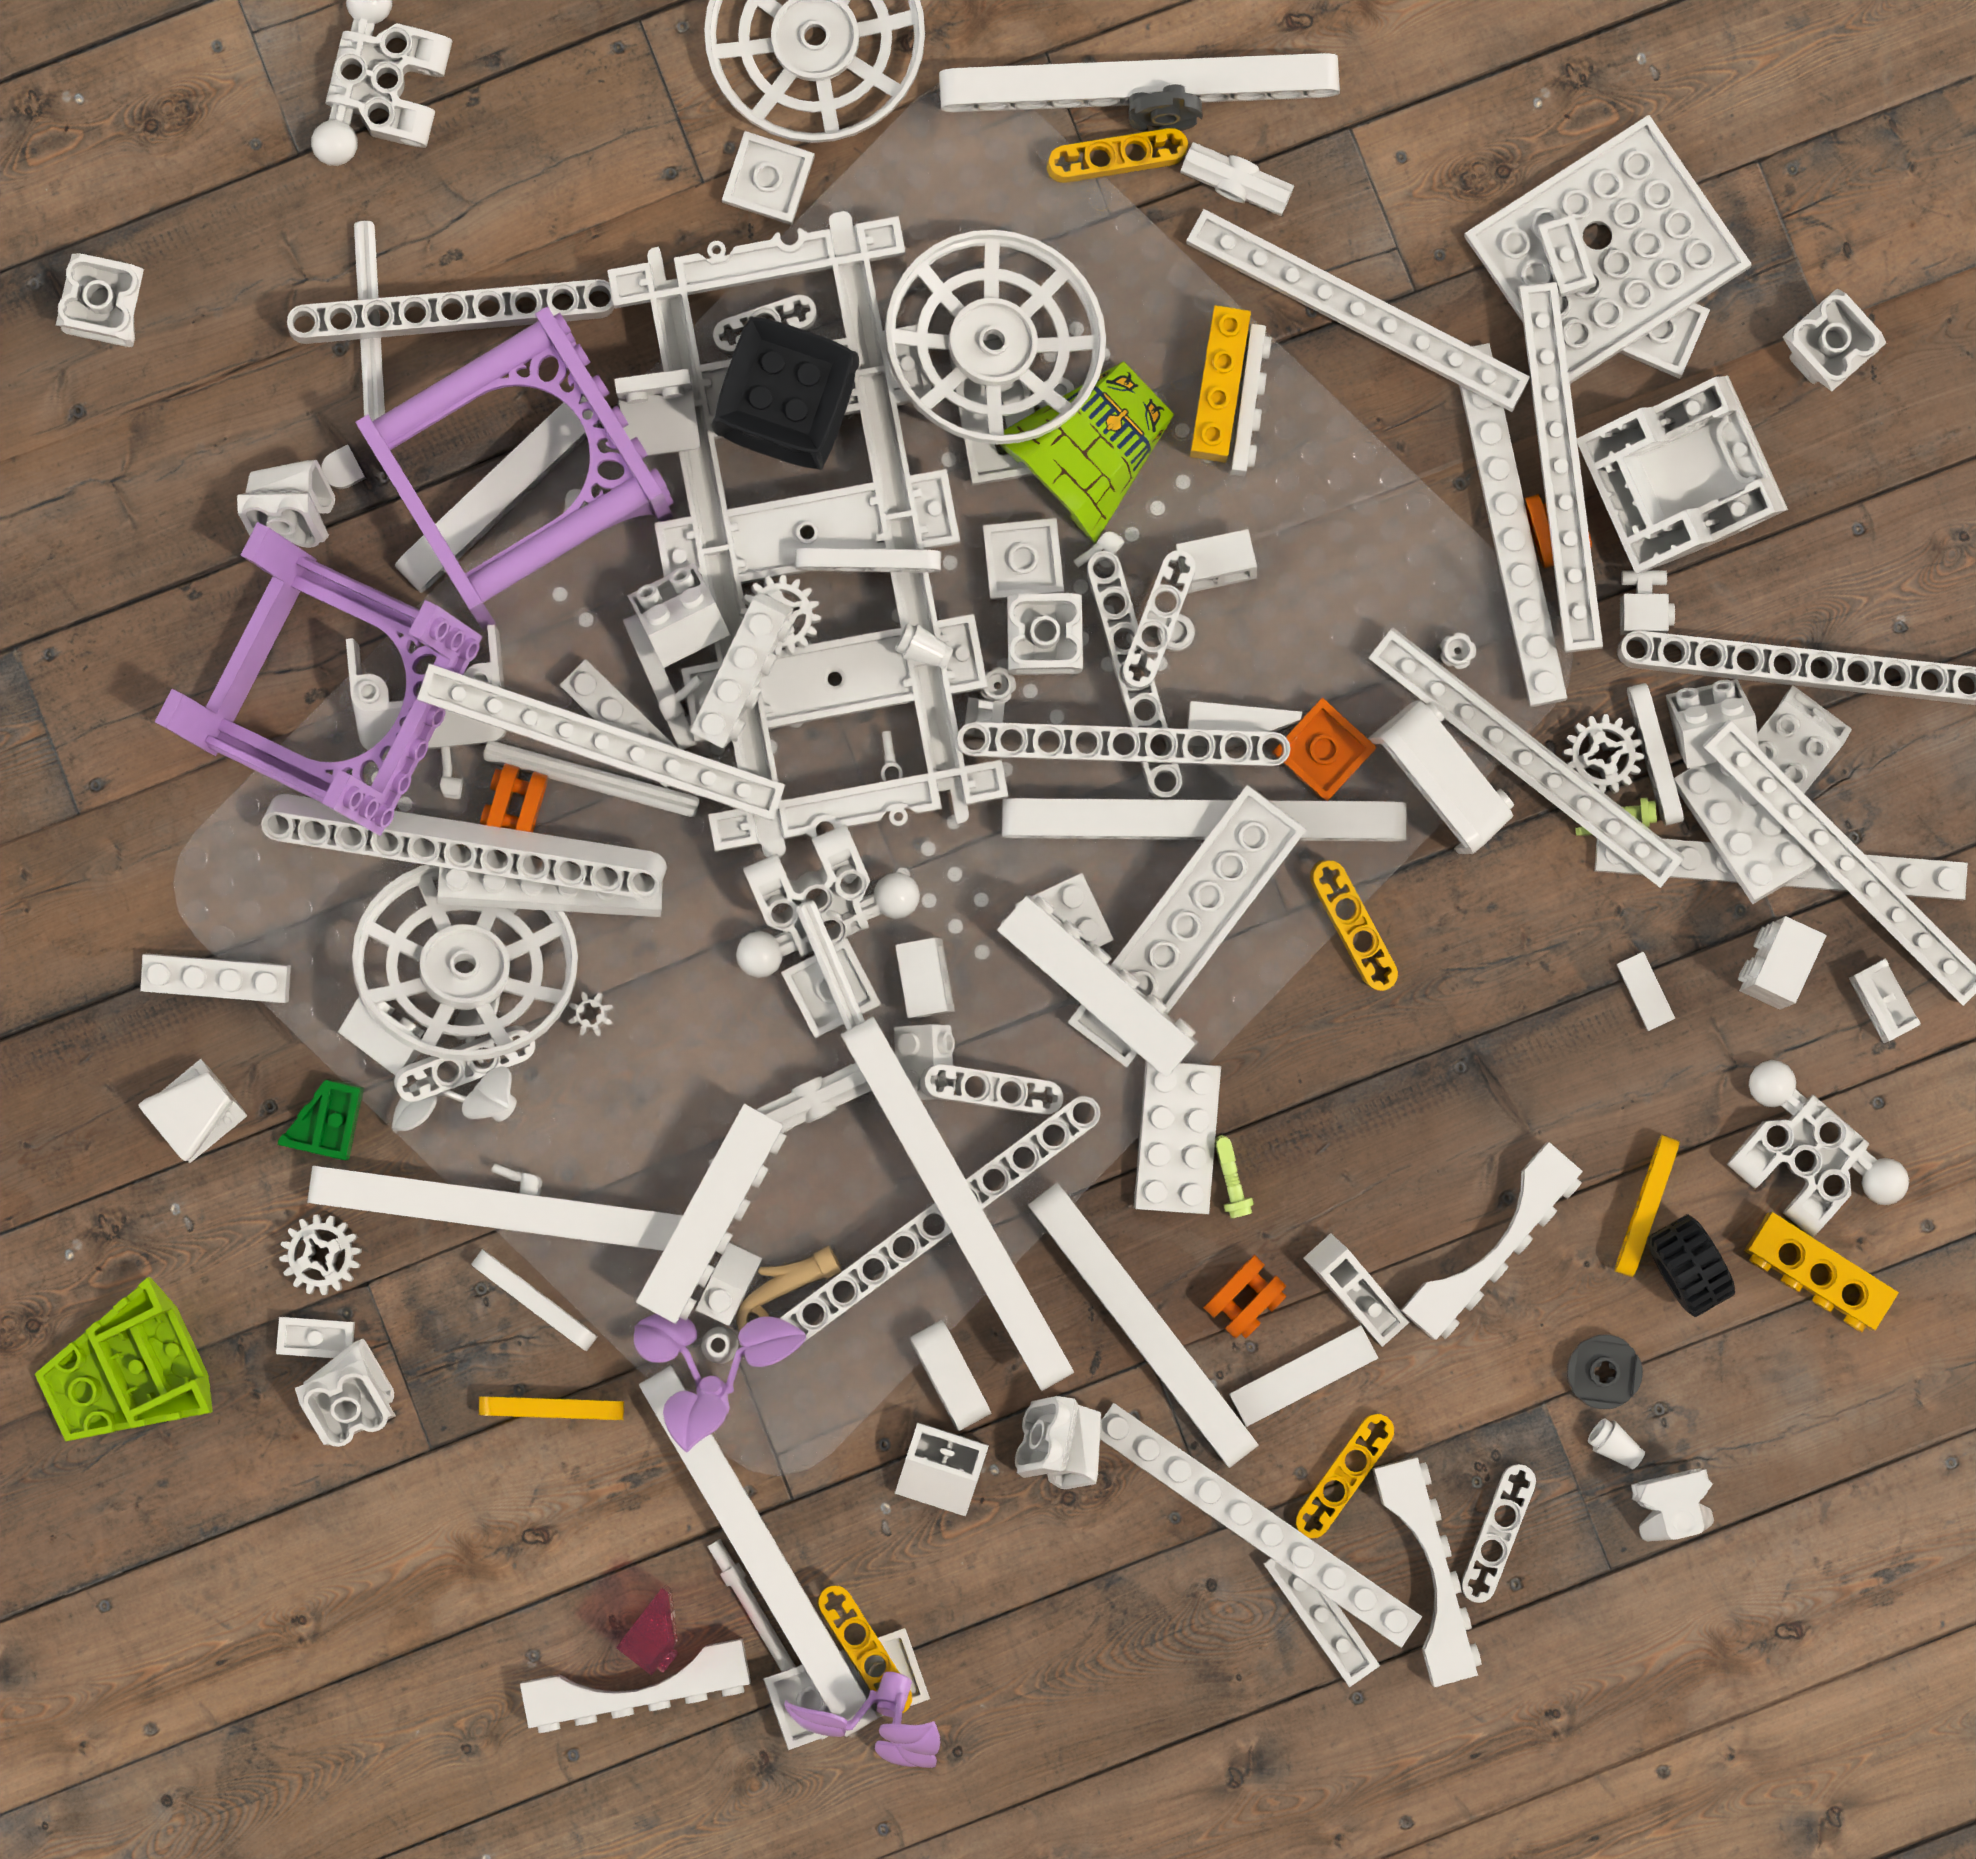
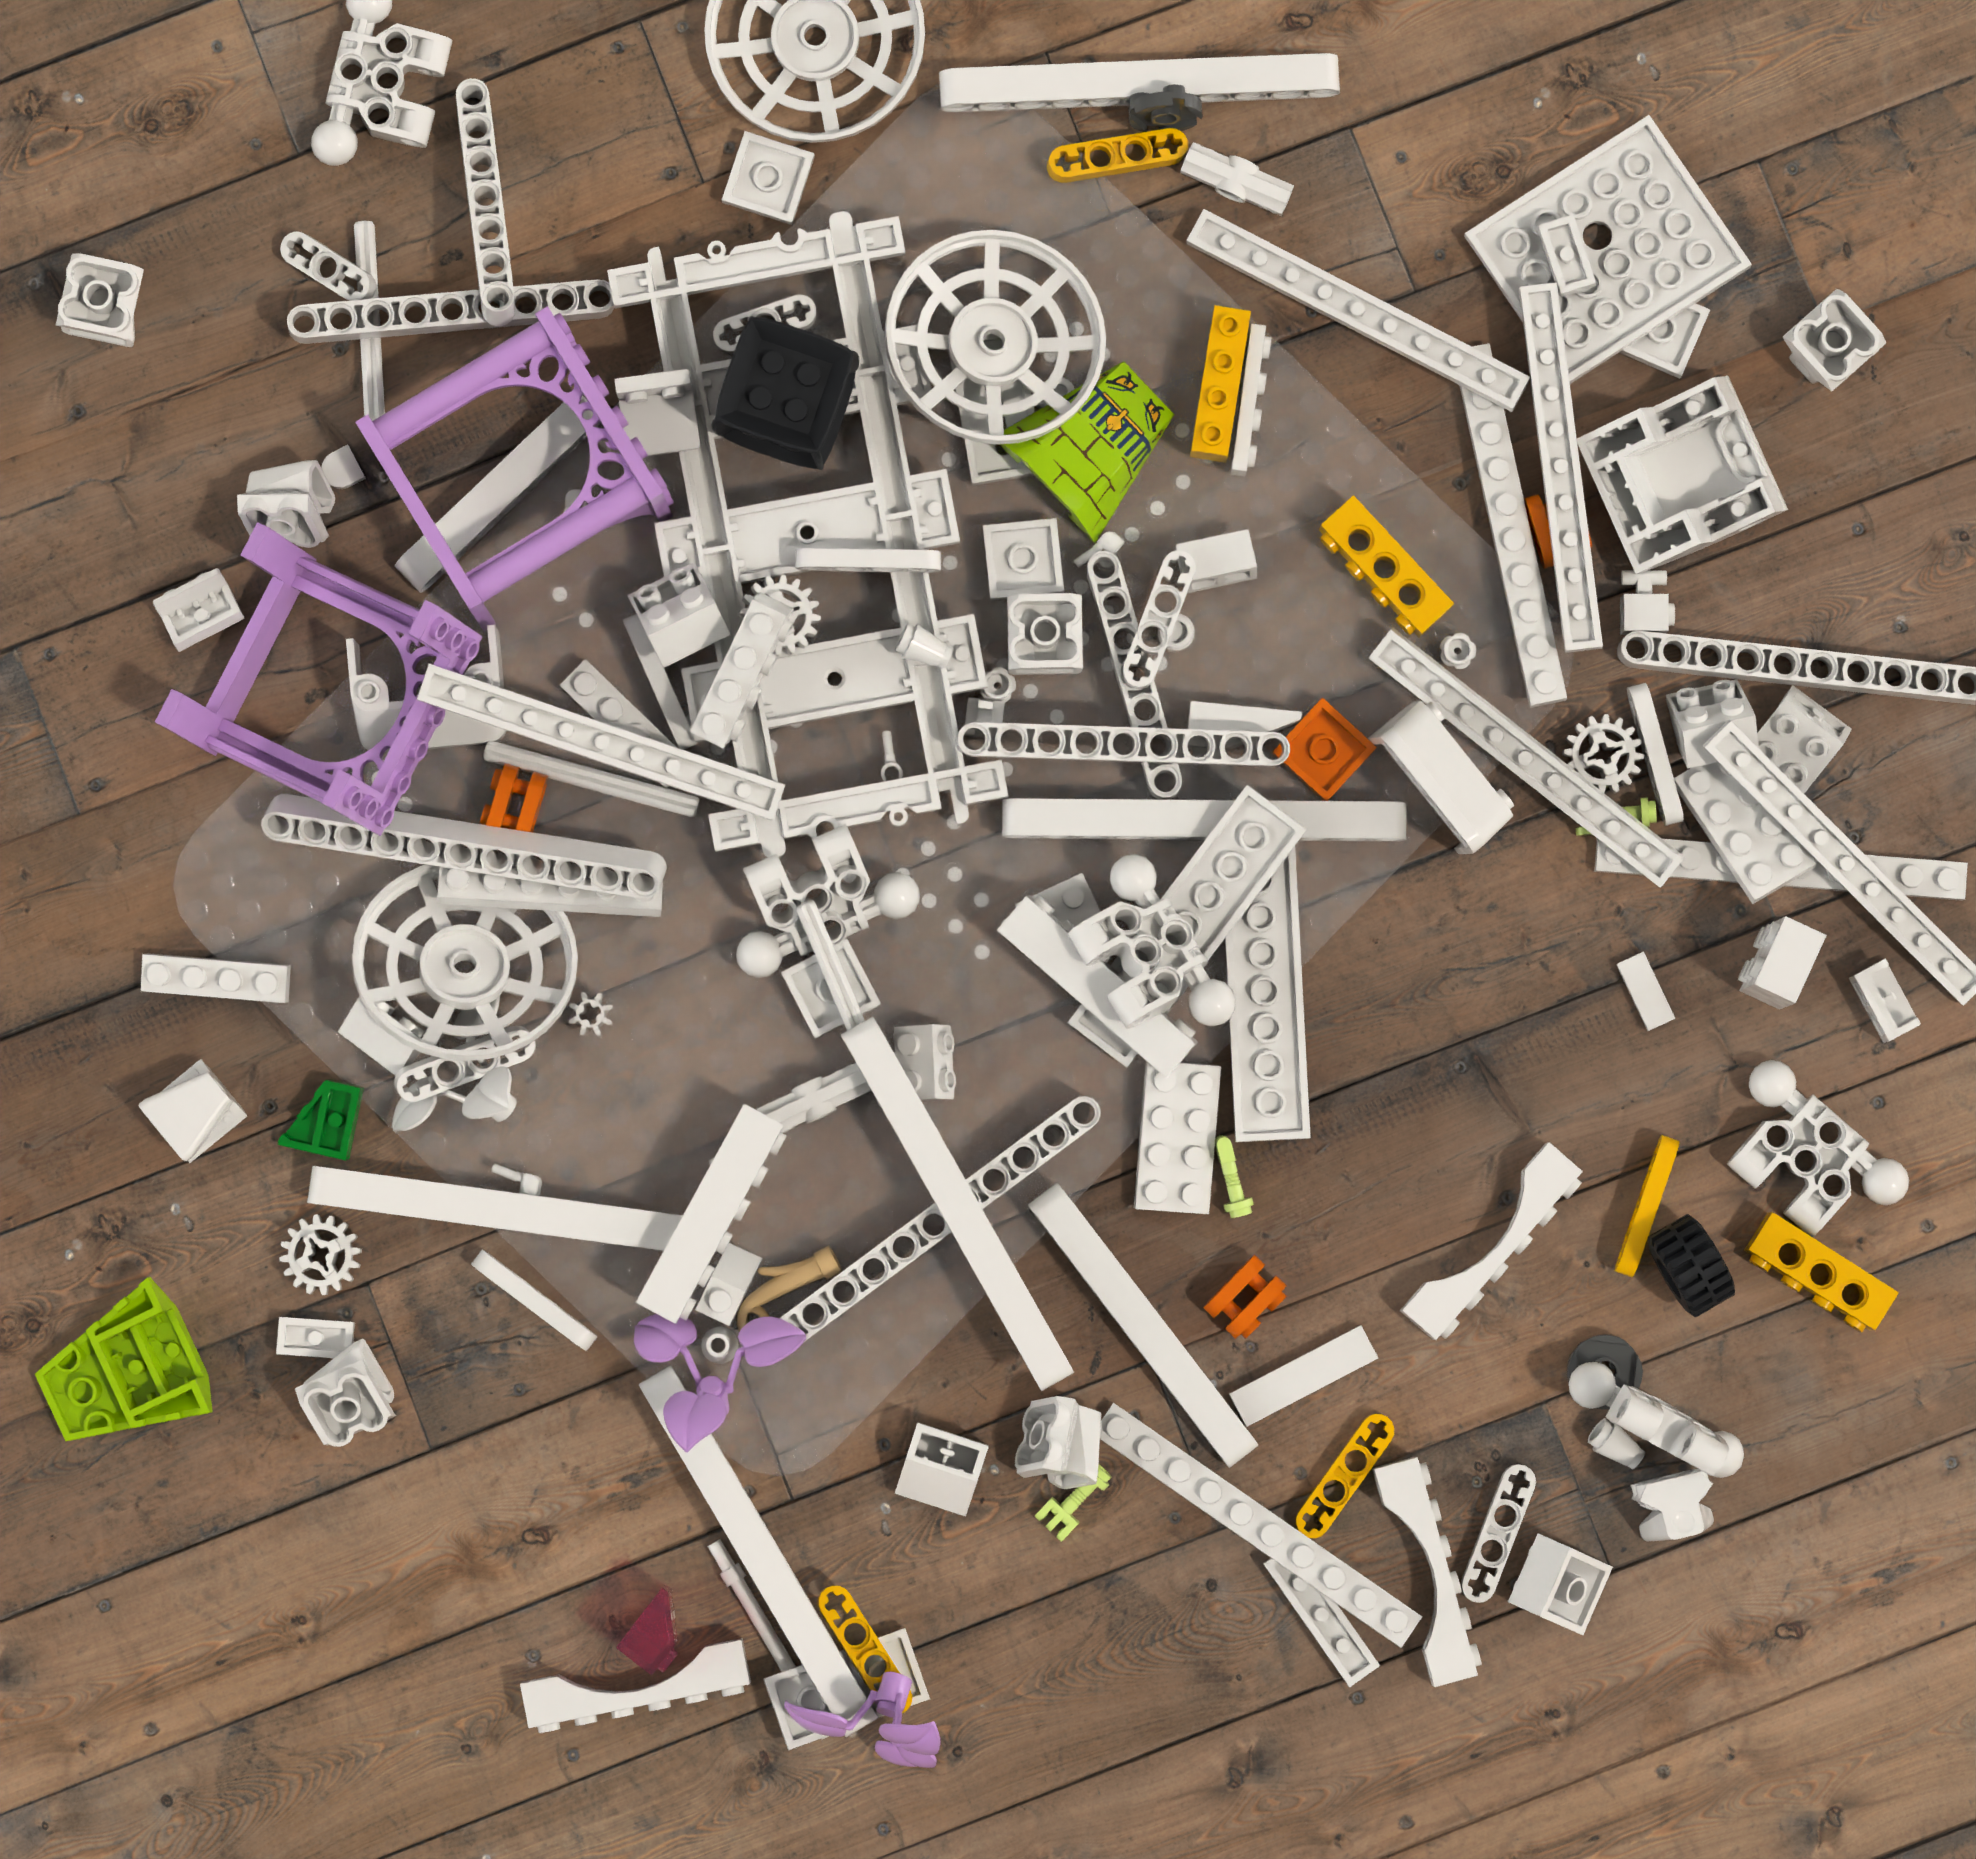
(198, 609): none -> white bracket
(302, 263): none -> white beam
(449, 786): white hand -> none
(490, 217): none -> white beam
(551, 1408): yellow beam -> none
(671, 706): white hand -> none
(924, 978): white hinge -> none
(950, 1375): white beam -> none
(991, 1091): white beam -> none
(1064, 1511): none -> yellowish green hinge
(1149, 923): none -> white connector
(1269, 1015): none -> white plate
(1349, 927): yellow beam -> none
(1355, 518): none -> yellow brick
(1356, 1289): white slope -> none
(1560, 1584): none -> white slope
(1656, 1421): none -> white connector

